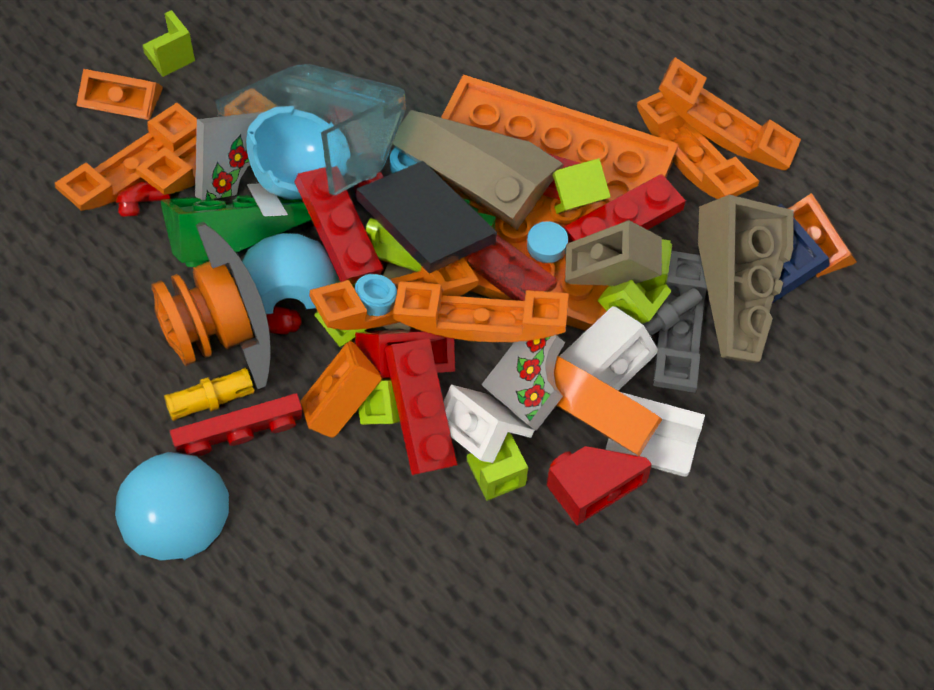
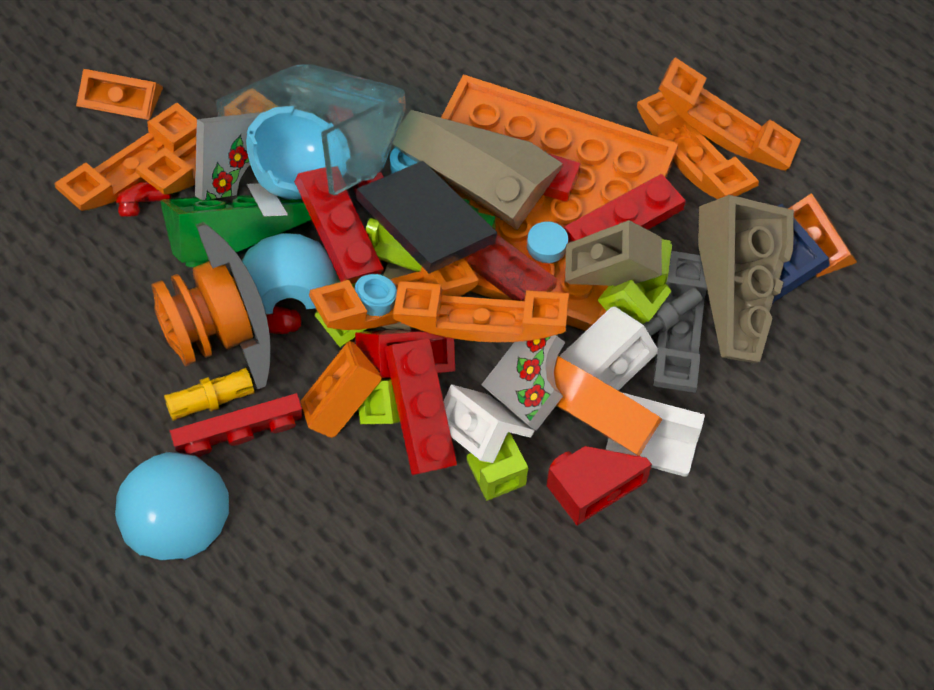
(171, 49): lime panel -> none
(580, 185): lime panel -> none

